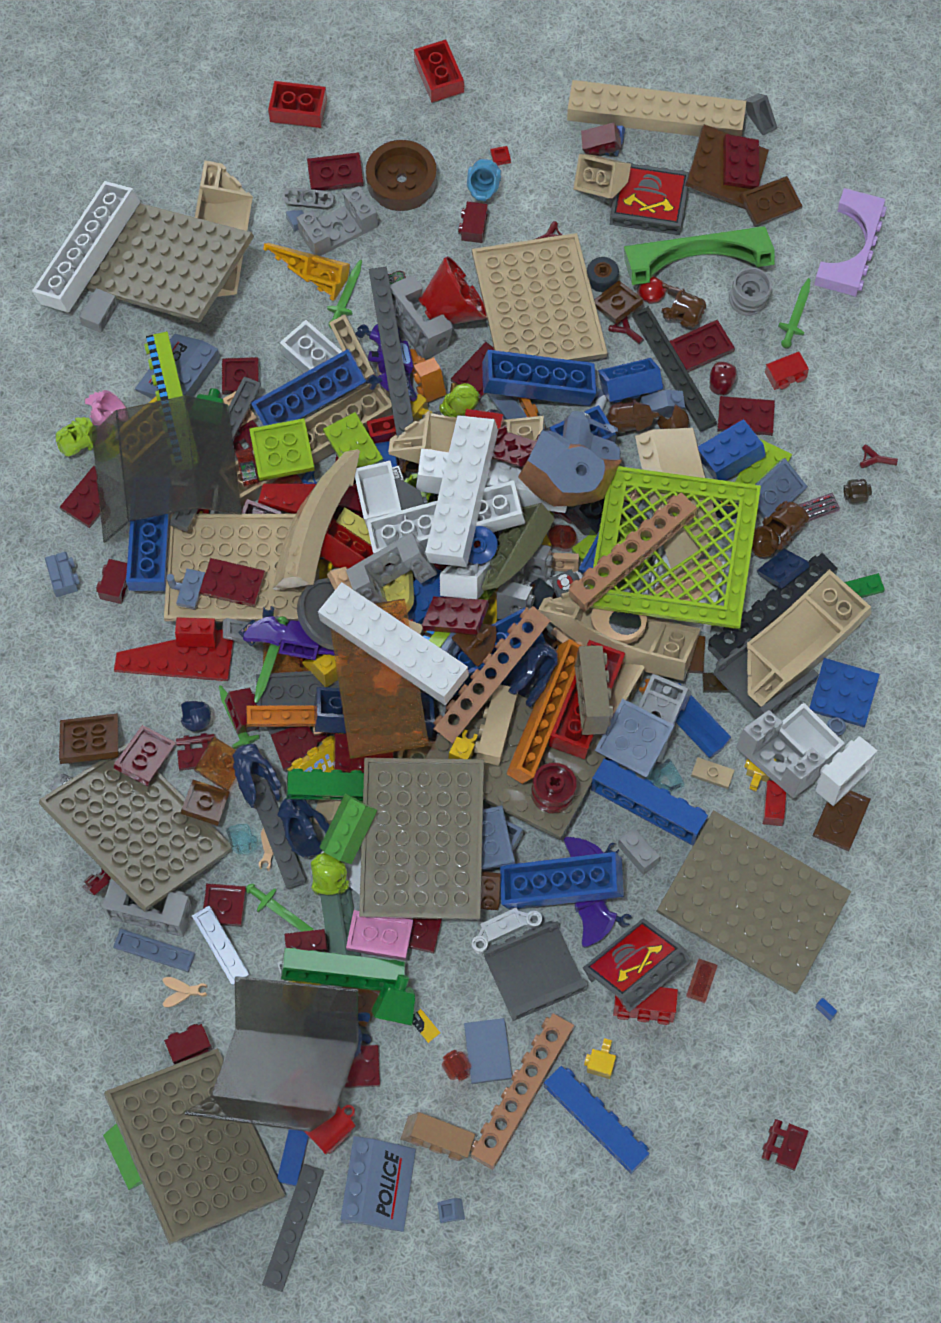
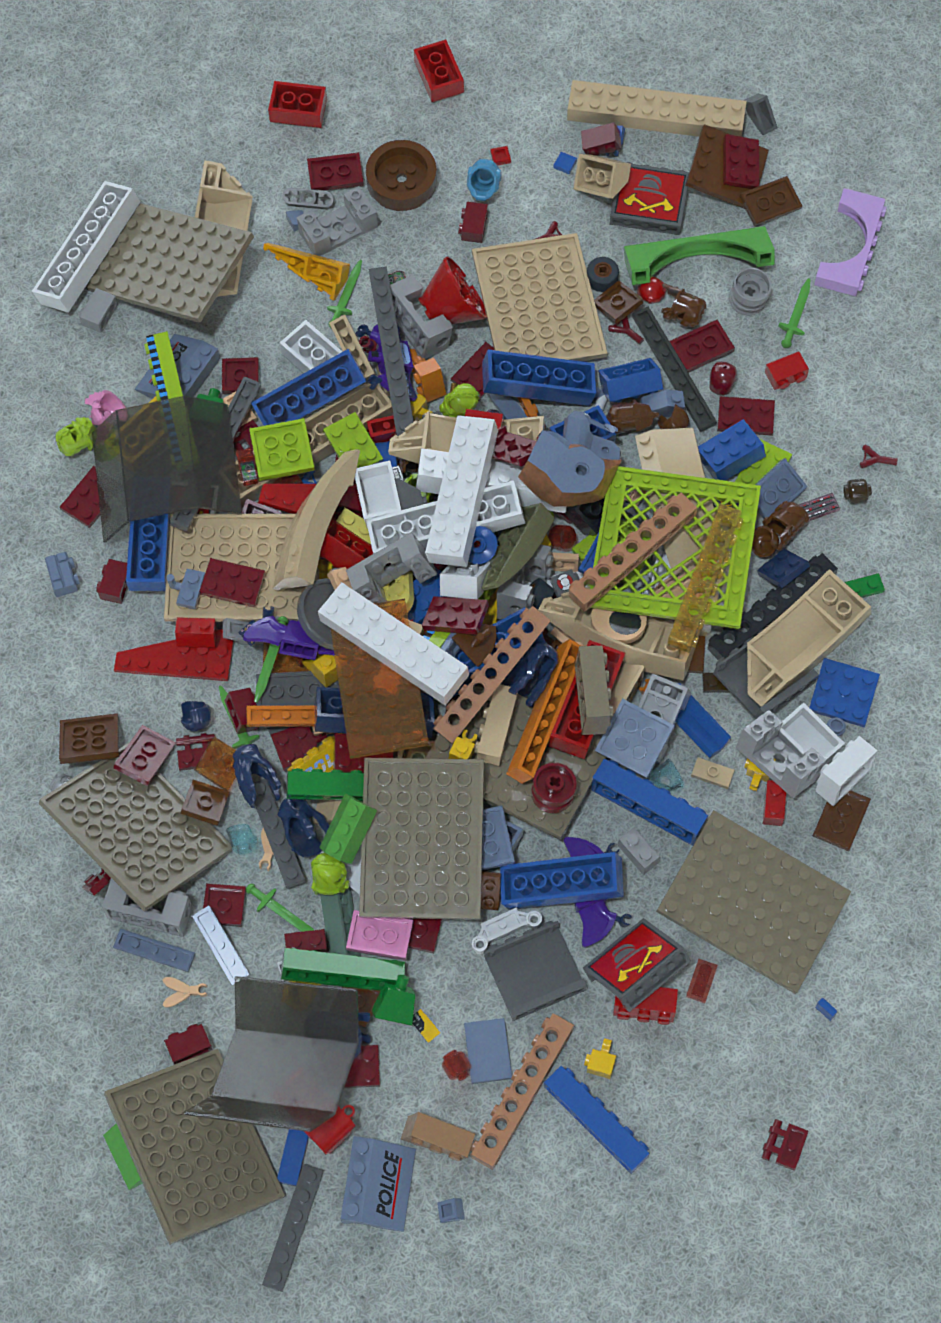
(367, 344): none -> dark red pin
(565, 163): none -> blue tile
(724, 517): none -> clear yellow brick

